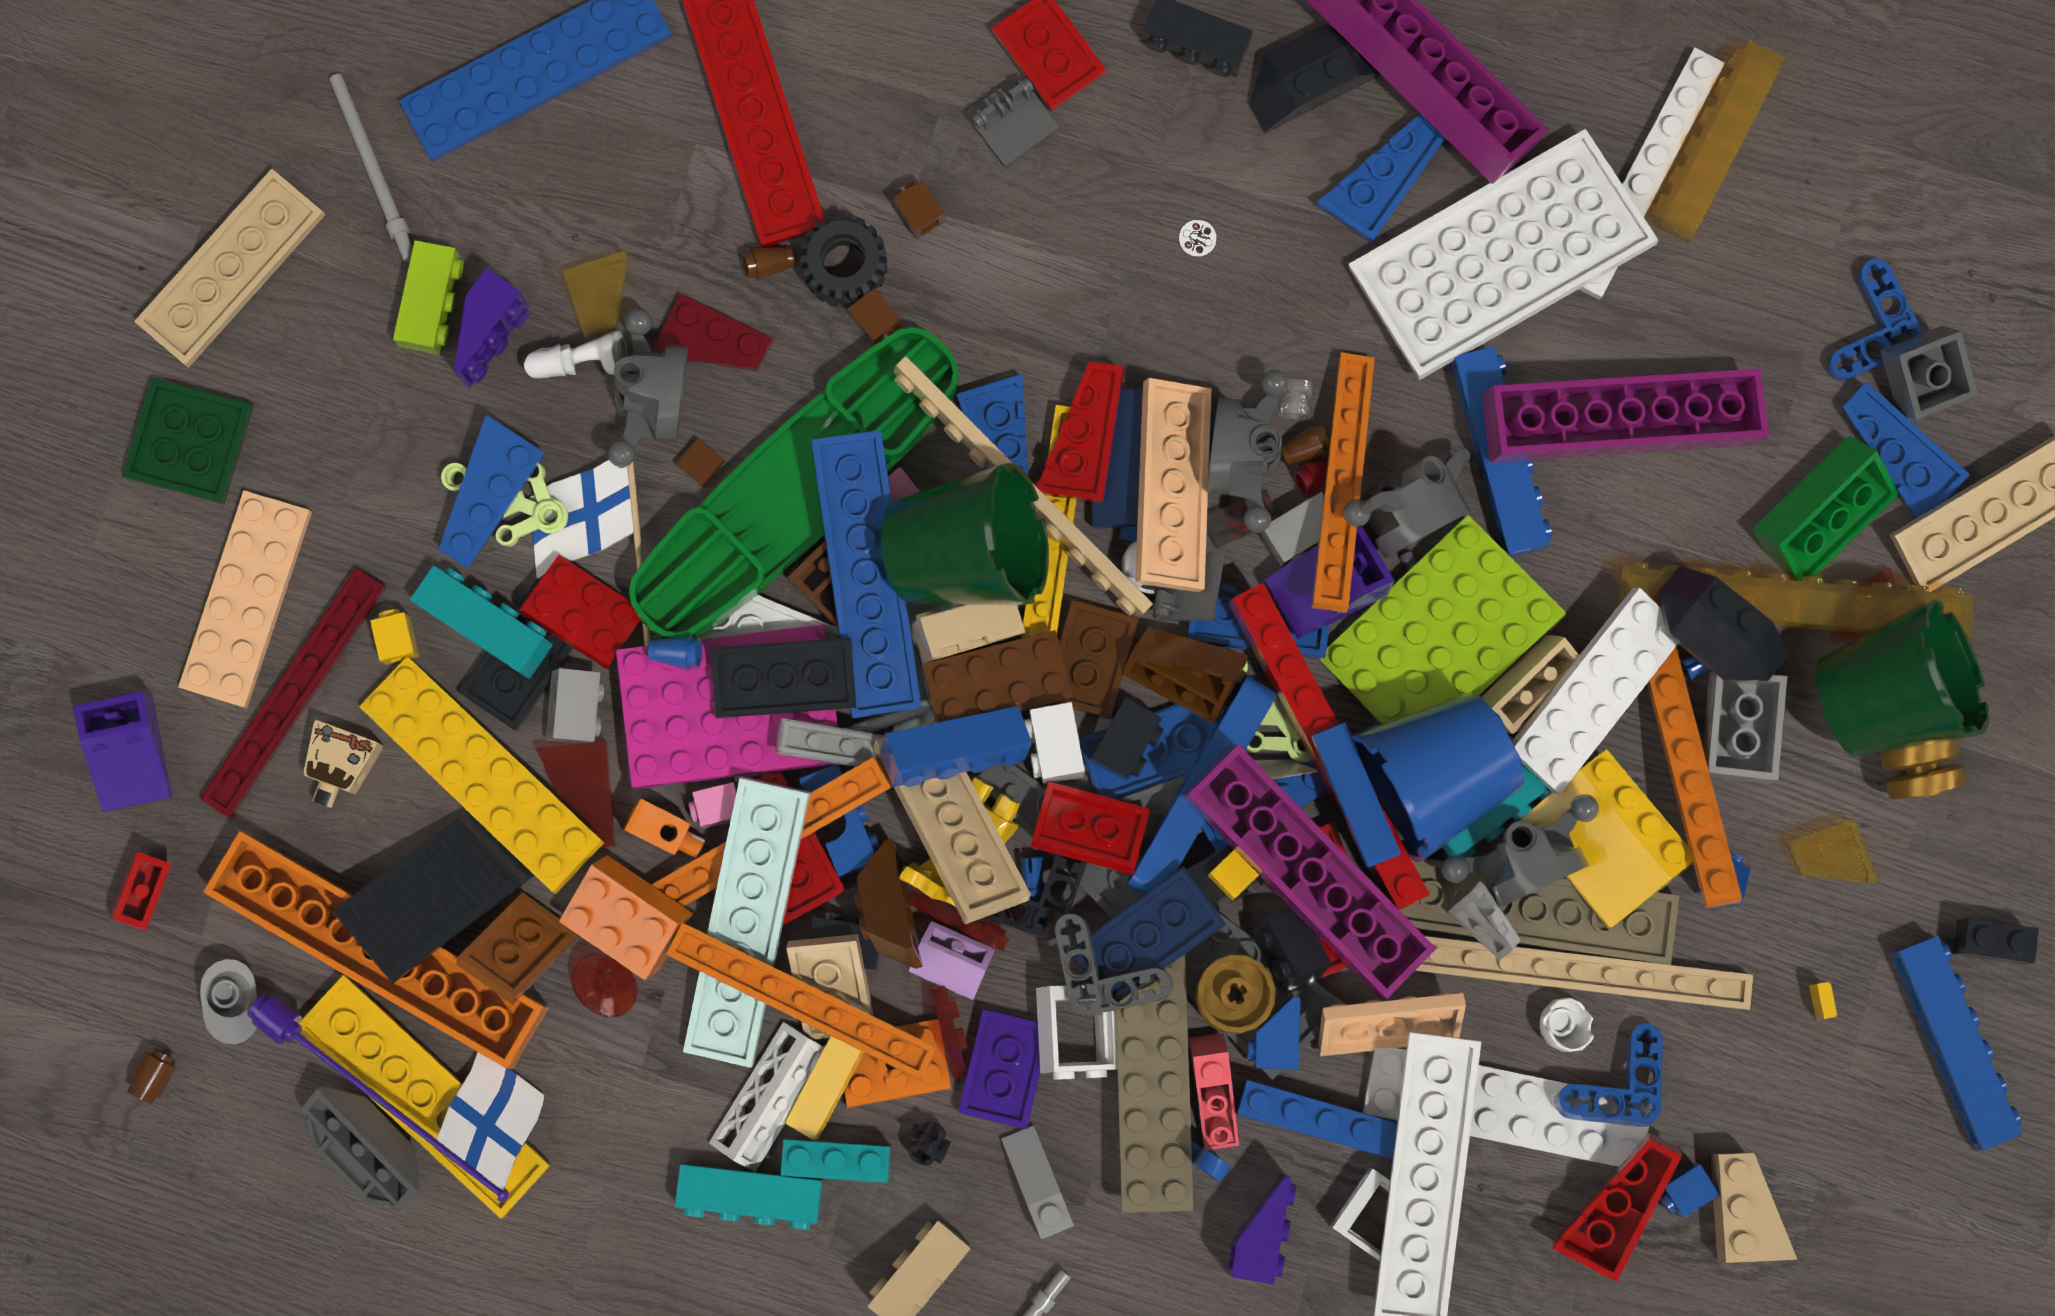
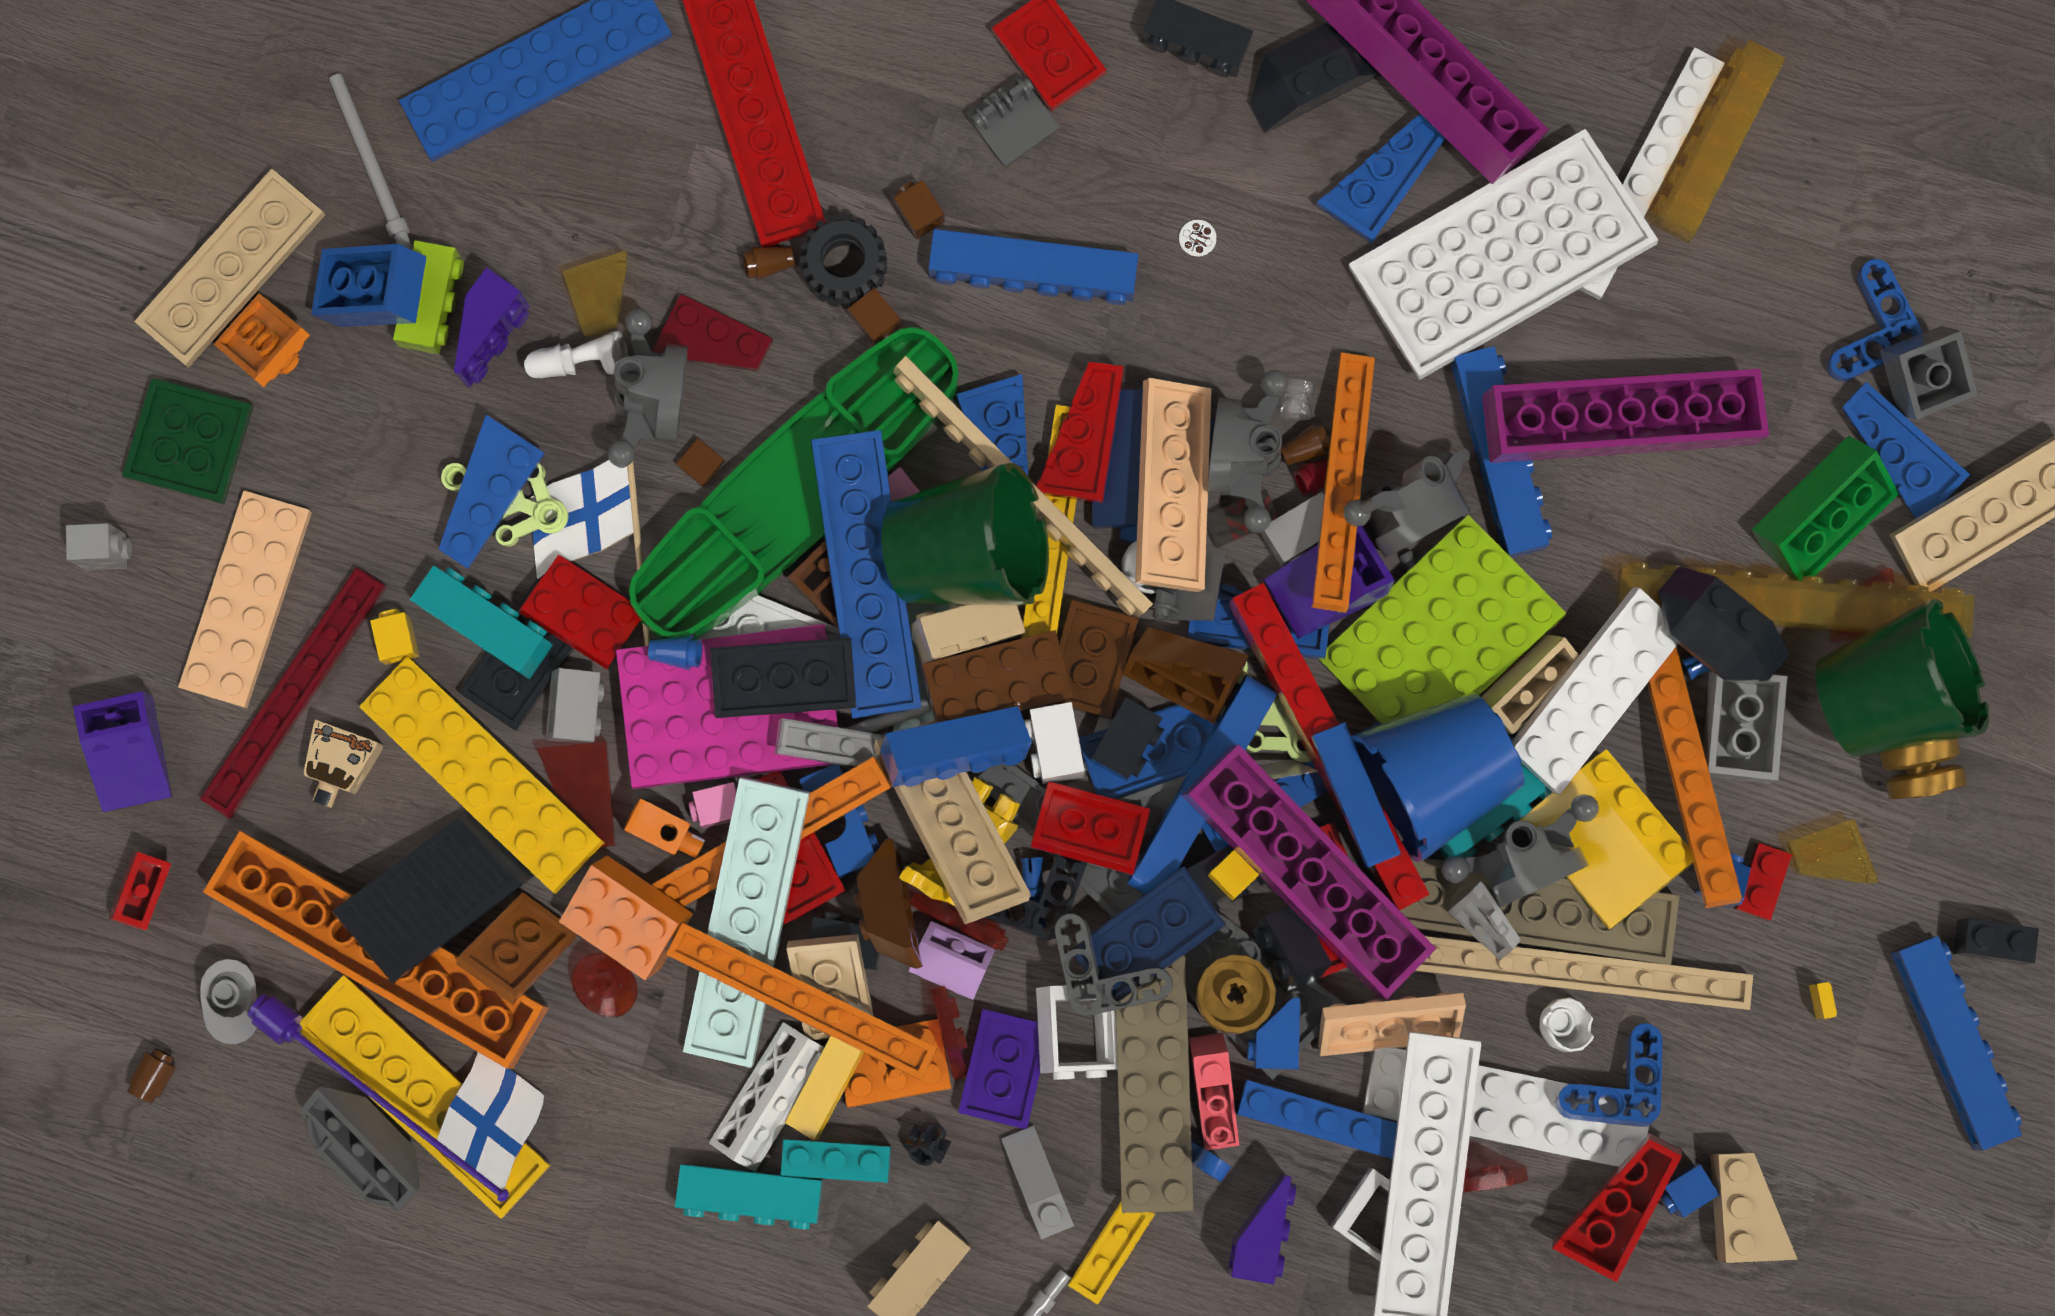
(97, 547): none -> light grey brick
(263, 341): none -> orange plate
(368, 285): none -> blue brick
(1033, 266): none -> blue brick
(1109, 1253): none -> yellow tile
(1494, 1177): none -> clear red wing
(1764, 881): none -> red plate

